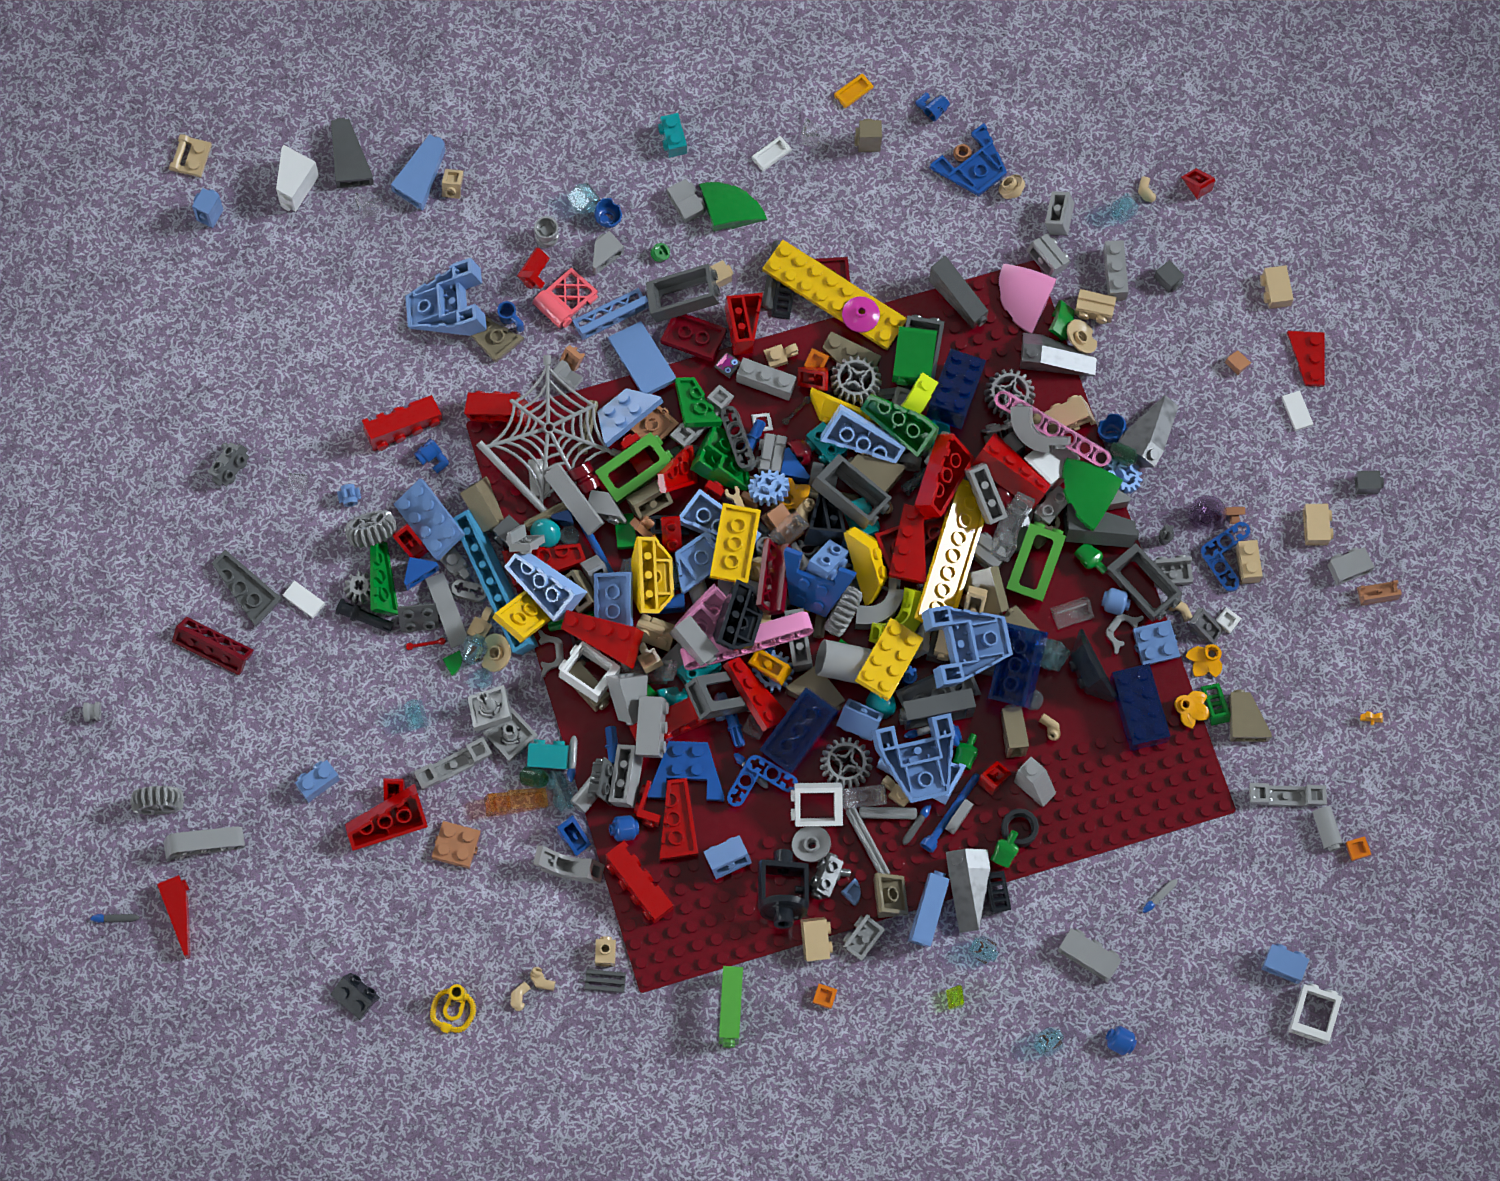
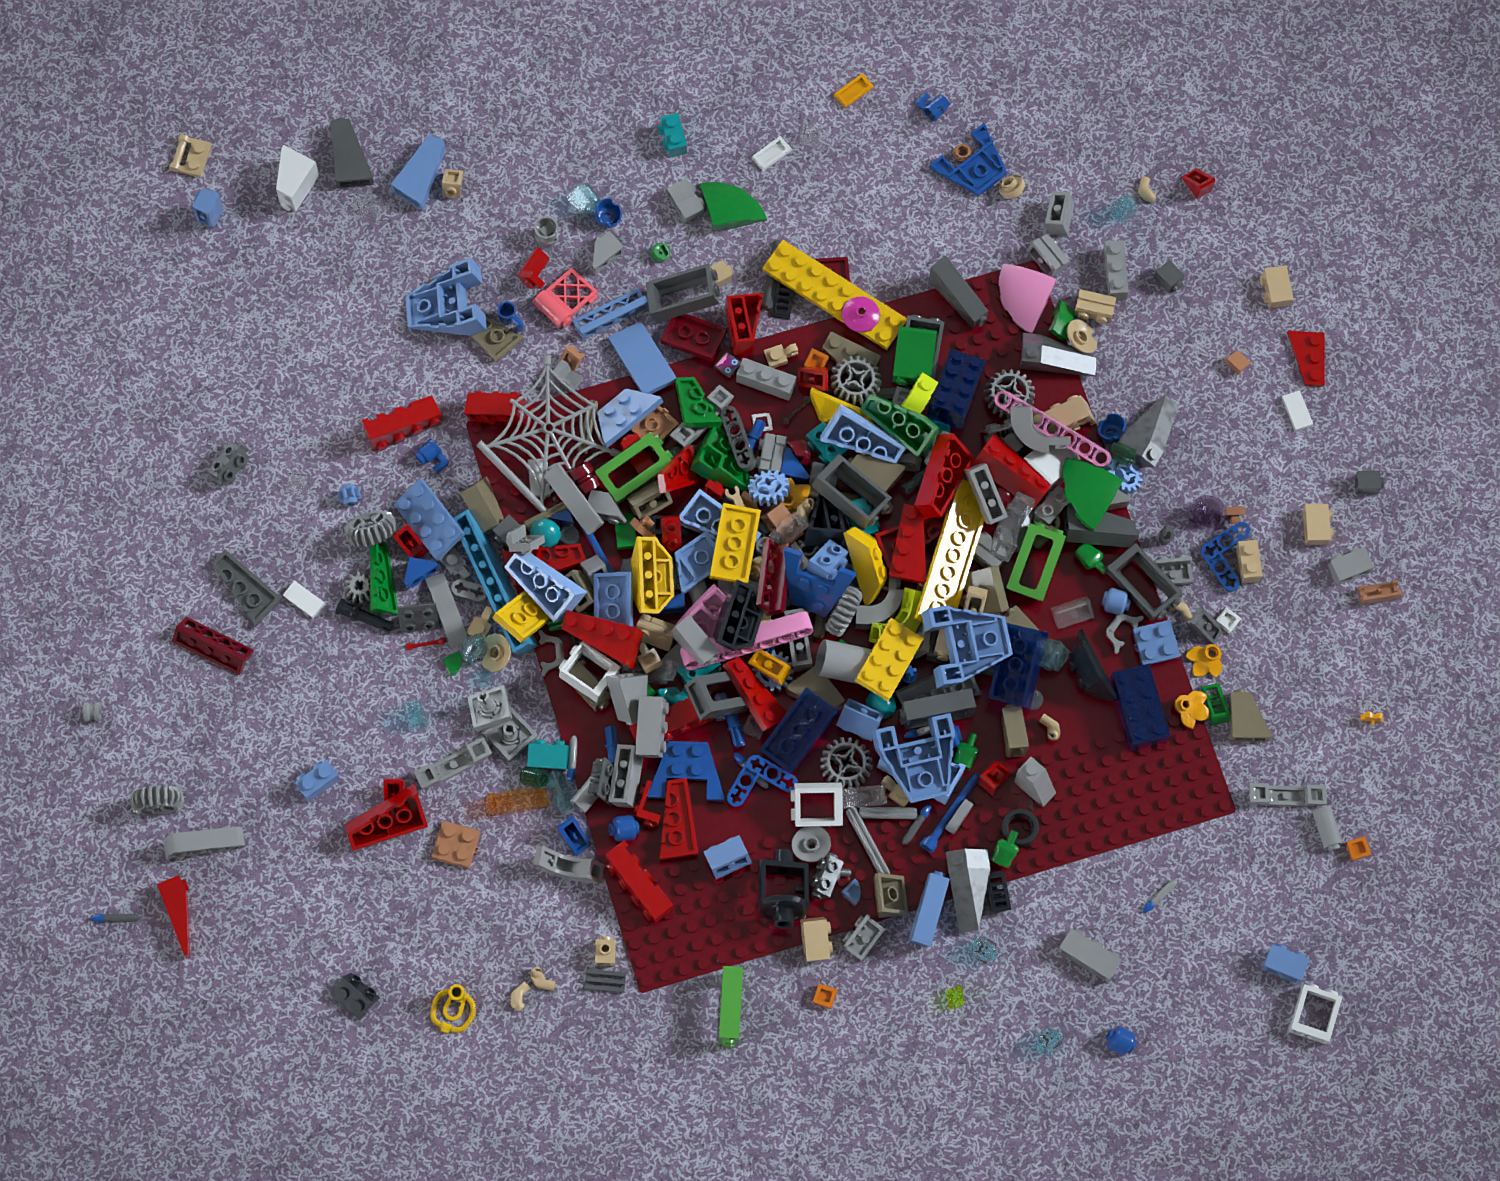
(868, 135): dark tan brick -> none

